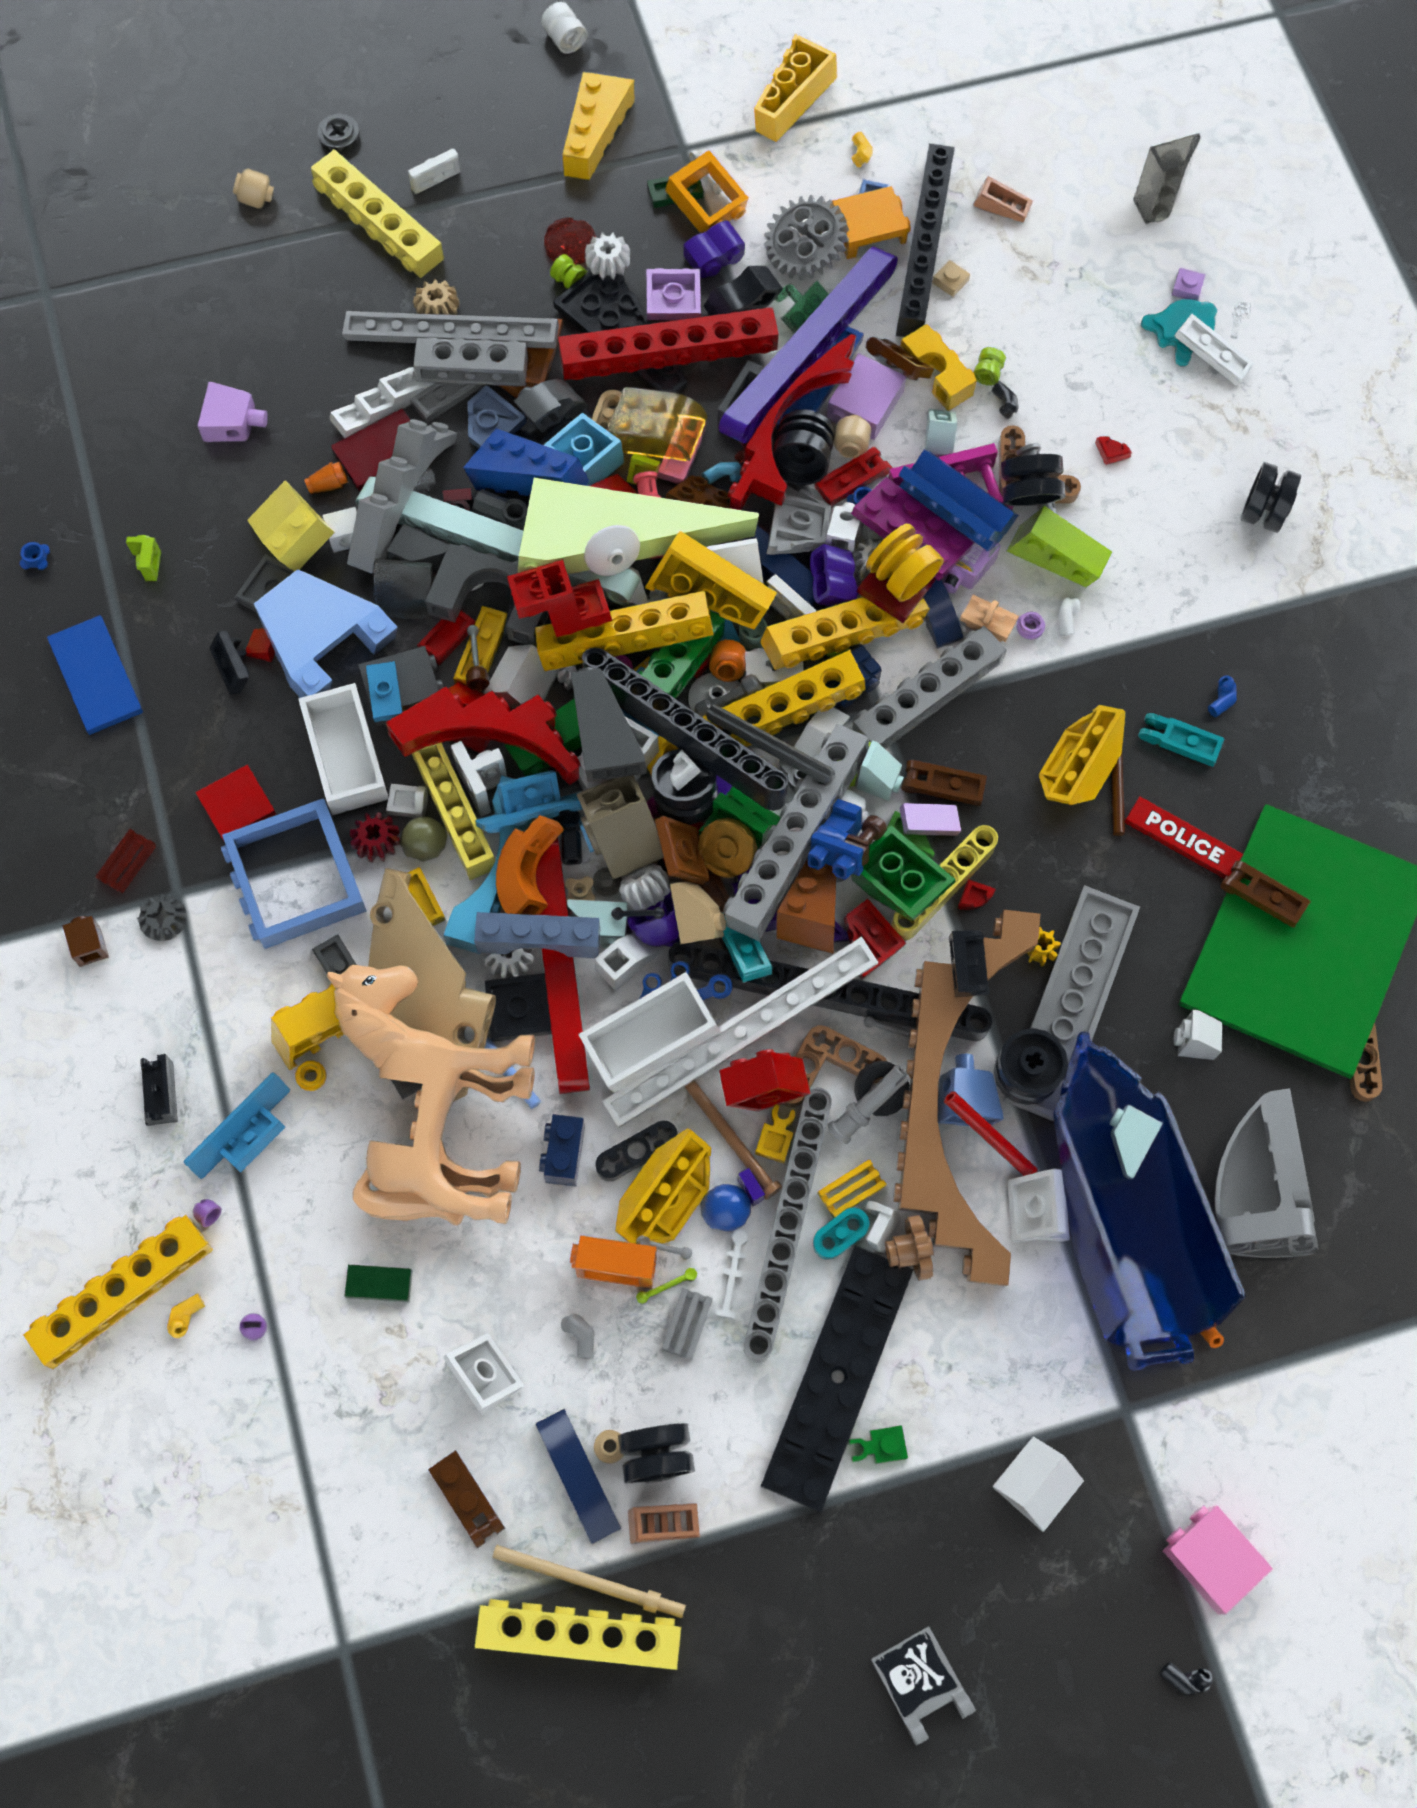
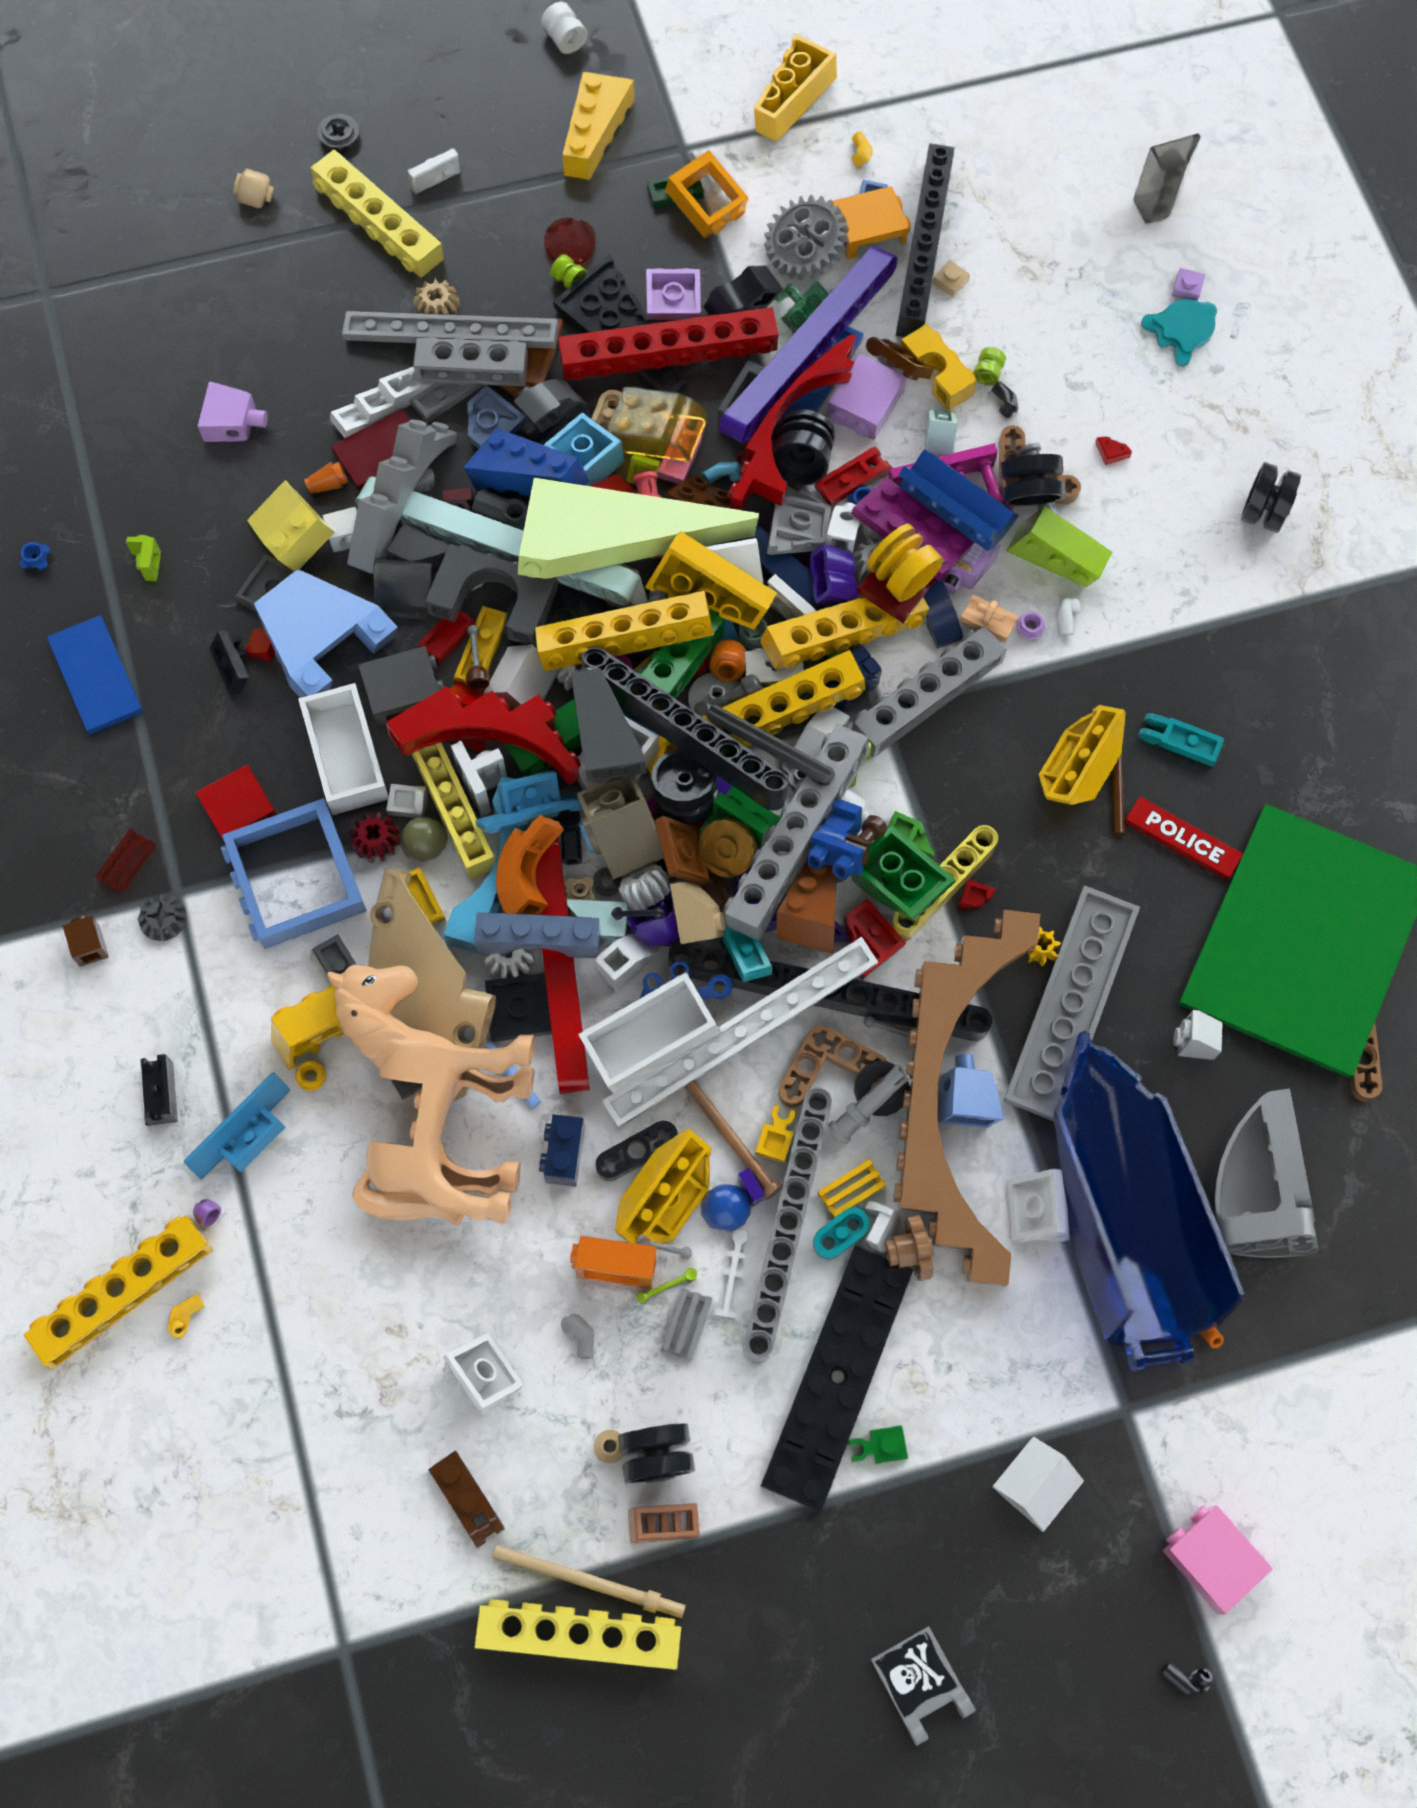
(253, 1333): medium lavender hinge -> none
(378, 1283): dark green tile -> none
(384, 691): dark azure plate -> none
(550, 590): red bracket -> none
(578, 1476): dark blue slope -> none
(607, 256): white gear -> none
(612, 550): white dish -> none
(683, 770): white tile -> none
(714, 249): dark purple brick -> none
(764, 1081): red brick -> none
(852, 436): tan head -> none
(880, 773): light aqua slope -> none
(930, 819): lavender tile -> none
(944, 782): reddish brown plate -> none
(968, 963): black hinge -> none
(989, 1134): red piece -> none
(993, 189): nougat slope -> none
(1040, 1051): black wheel -> none
(1132, 1137): light aqua slope -> none
(1214, 349): white tile -> none
(1226, 696): blue arm -> none
(1265, 893): reddish brown plate -> none

